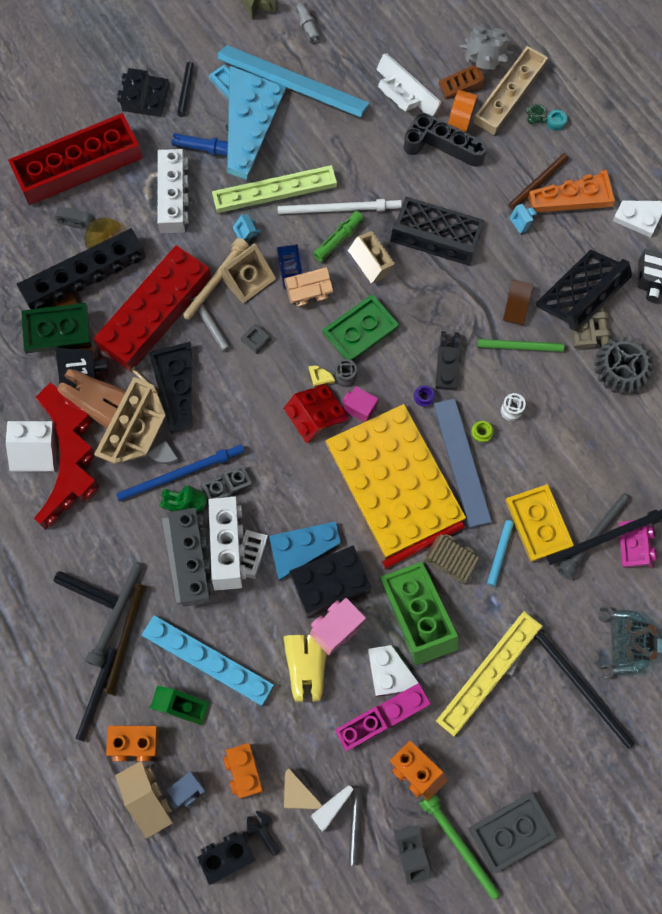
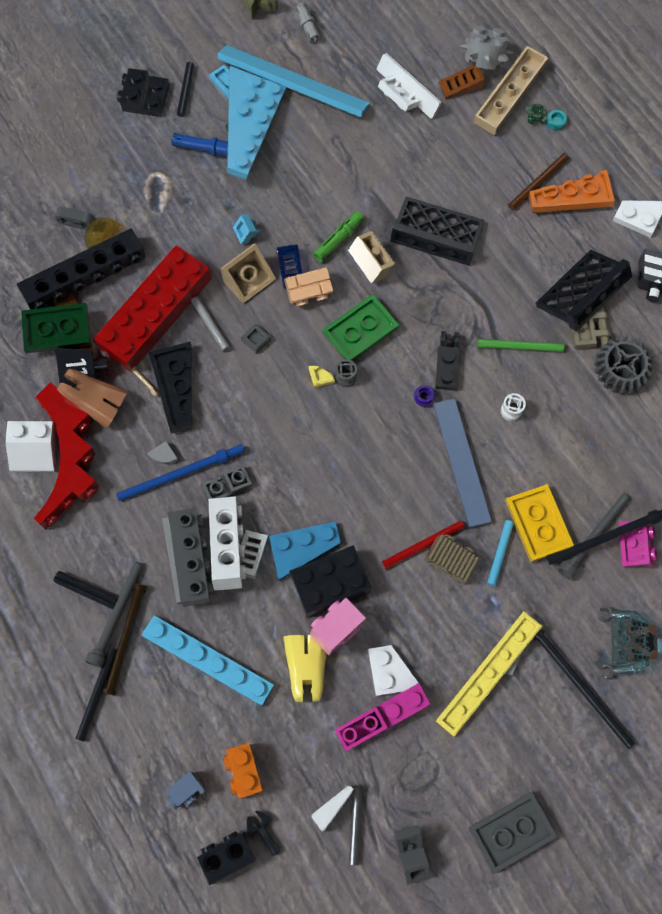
(75, 159): red brick -> none
(132, 742): orange brick -> none
(133, 424): tan wedge -> none
(143, 799): tan brick -> none
(171, 191): white brick -> none
(179, 705): green slope -> none
(186, 499): green piece -> none
(238, 247): tan piece -> none
(274, 189): yellowish green plate -> none
(297, 795): tan slope -> none
(314, 411): red bracket -> none
(360, 404): dark pink brick -> none
(379, 205): white bar -> none
(394, 480): yellow plate -> none
(418, 771): orange brick -> none
(420, 613): bright green slope -> none
(433, 807): bright green piece -> none
(462, 110): orange brick -> none
(471, 150): black beam -> none
(487, 427): lime plate -> none
(517, 302): reddish brown slope -> none
(522, 218): medium azure tile -> none

